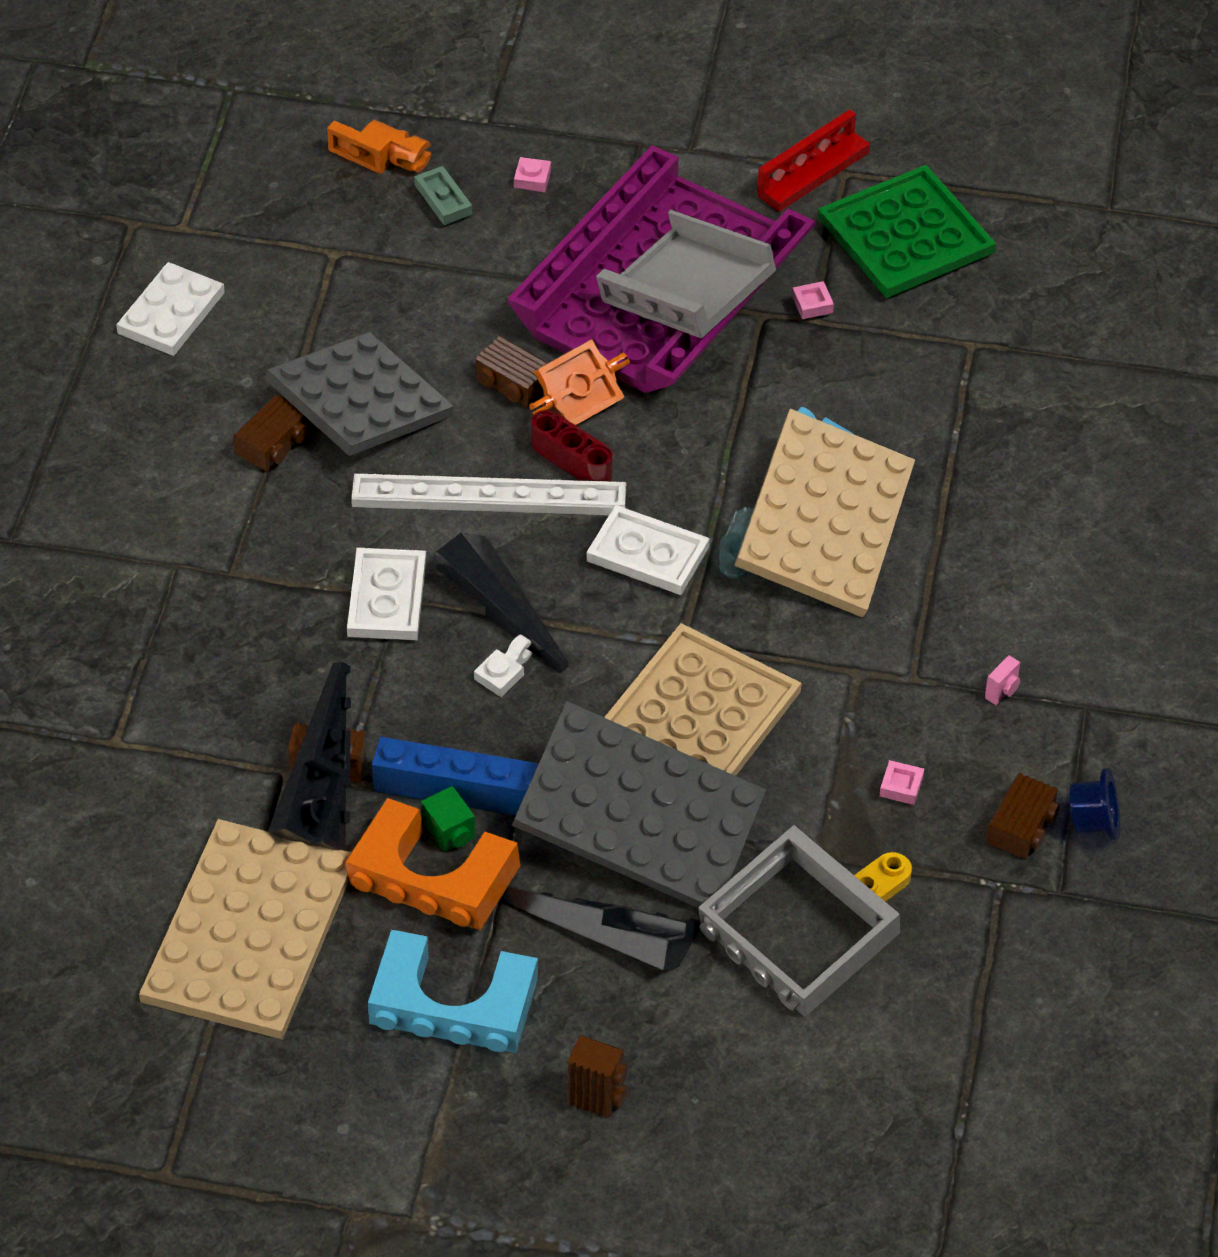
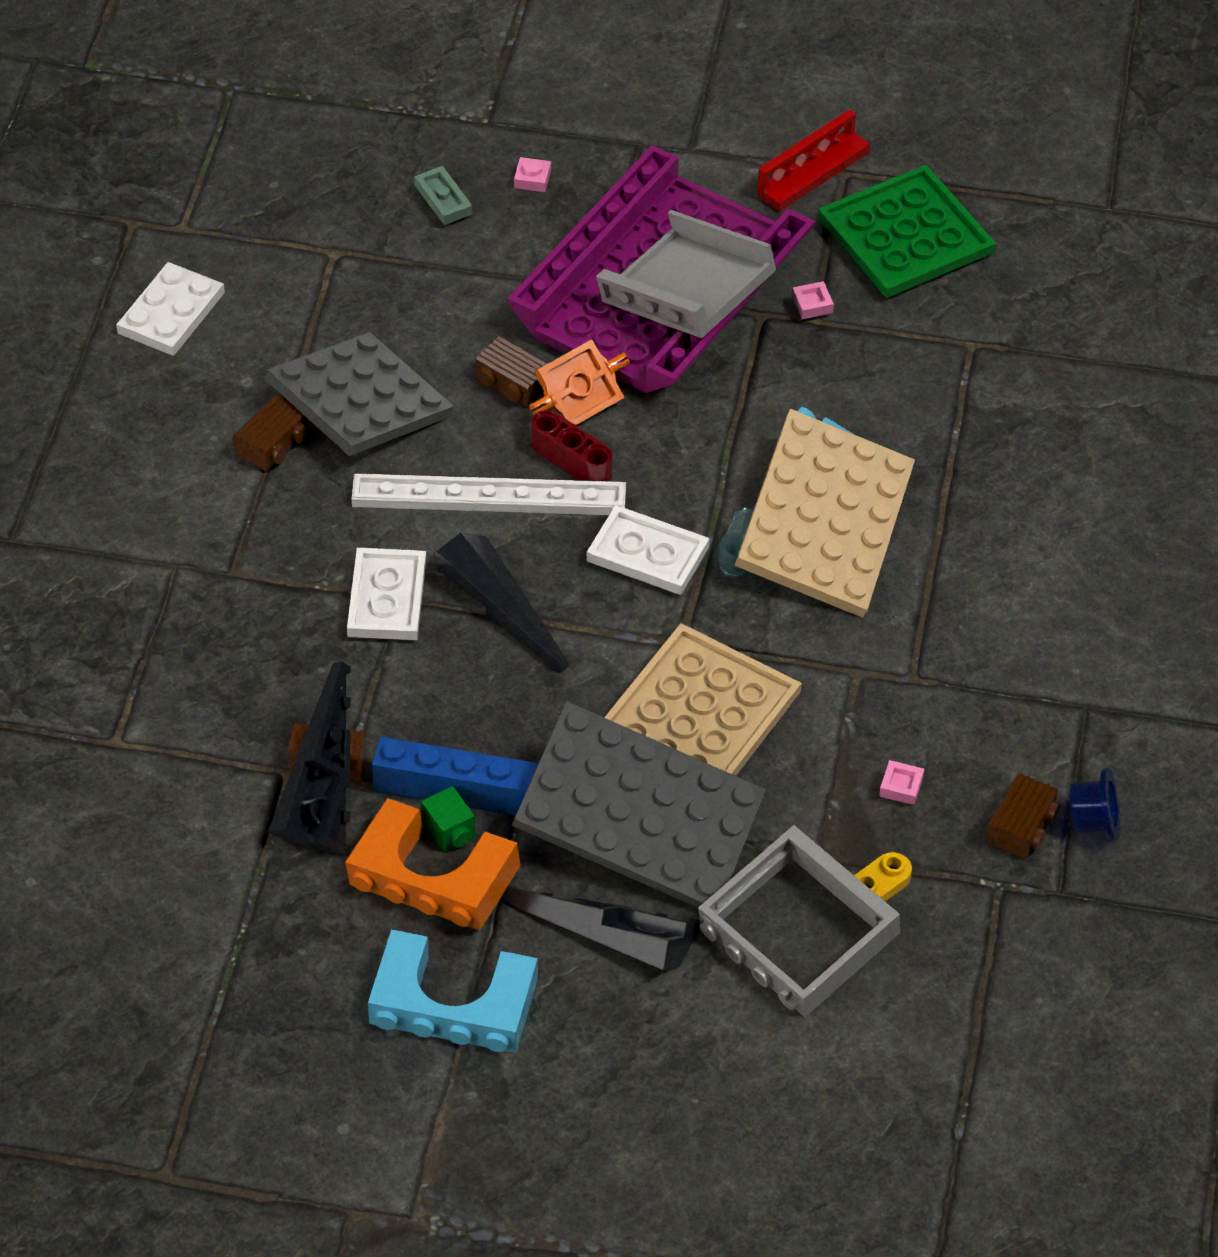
(247, 930): tan plate -> none
(378, 146): orange plate -> none
(502, 670): white plate -> none
(596, 1076): reddish brown brick -> none
(1003, 680): bright pink plate -> none

